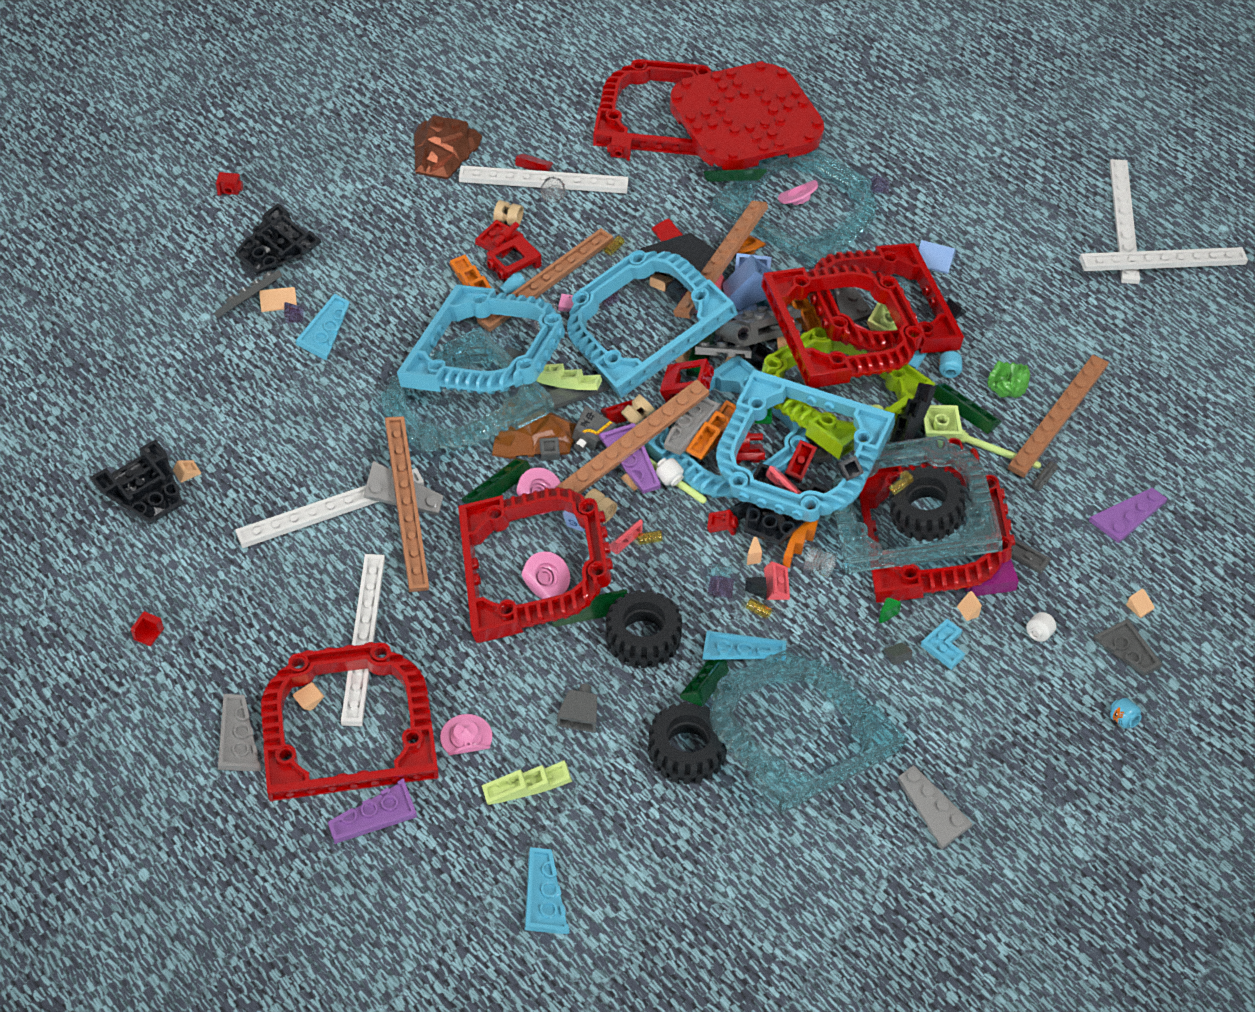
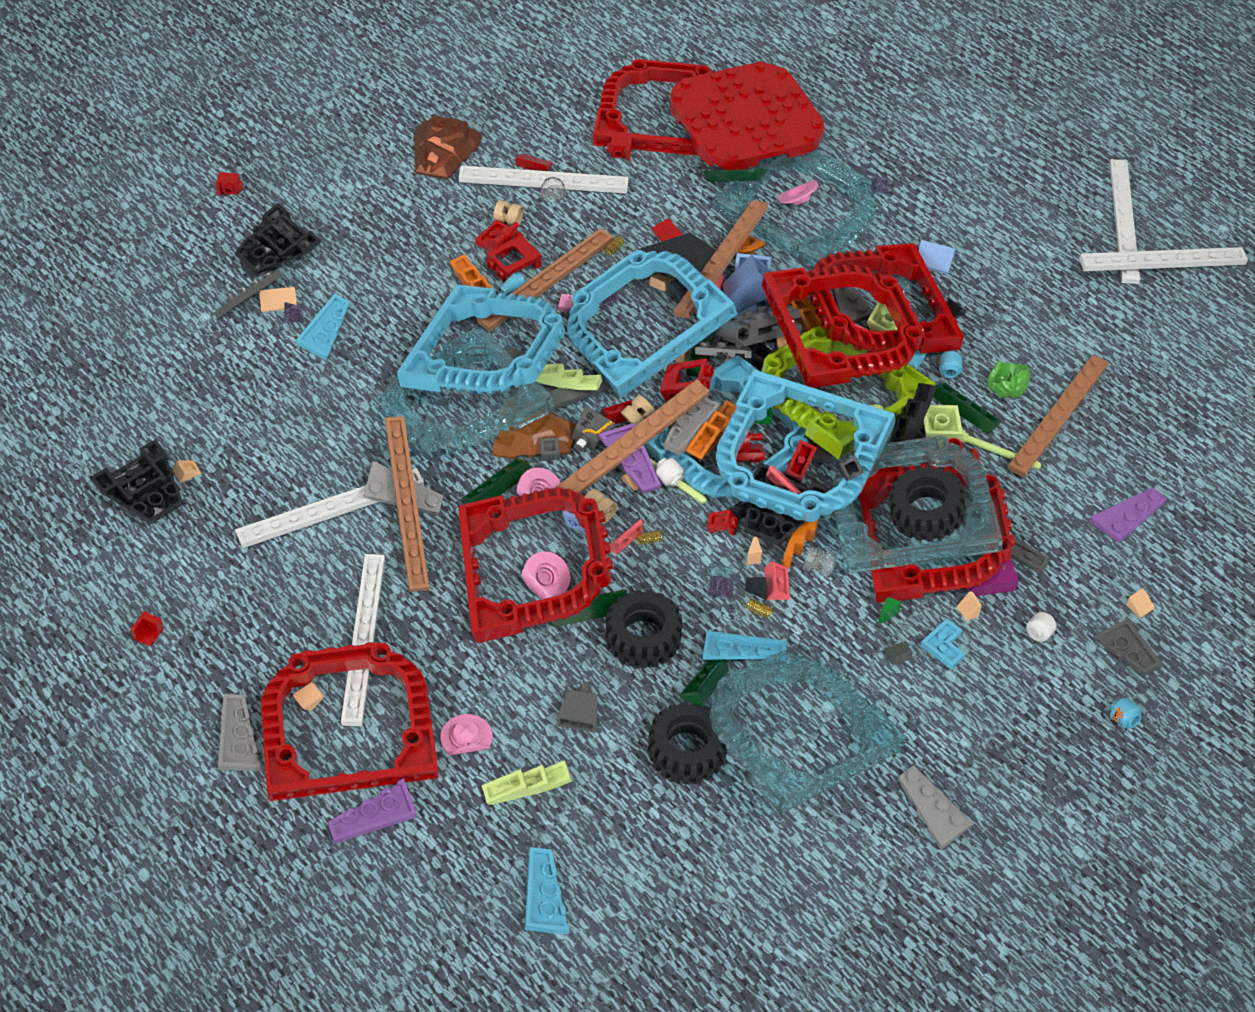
(905, 479): clear yellow arm -> none
(1044, 476): dark grey axle -> none

